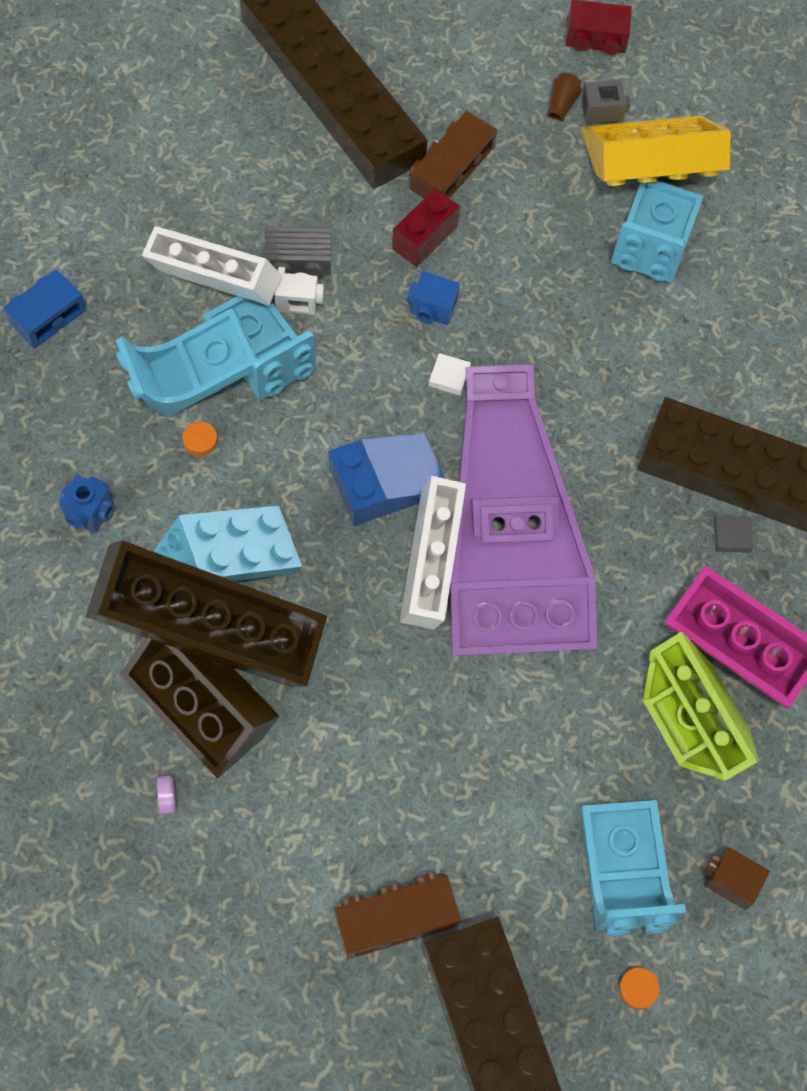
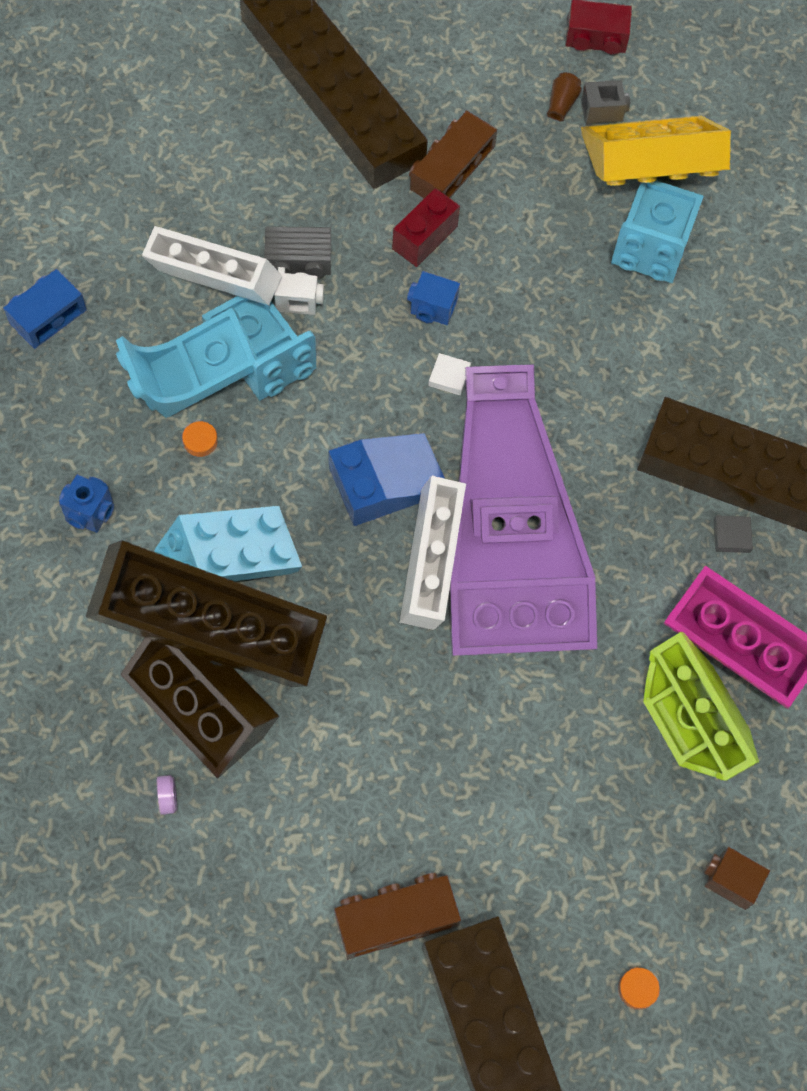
(628, 868): medium azure bracket -> none

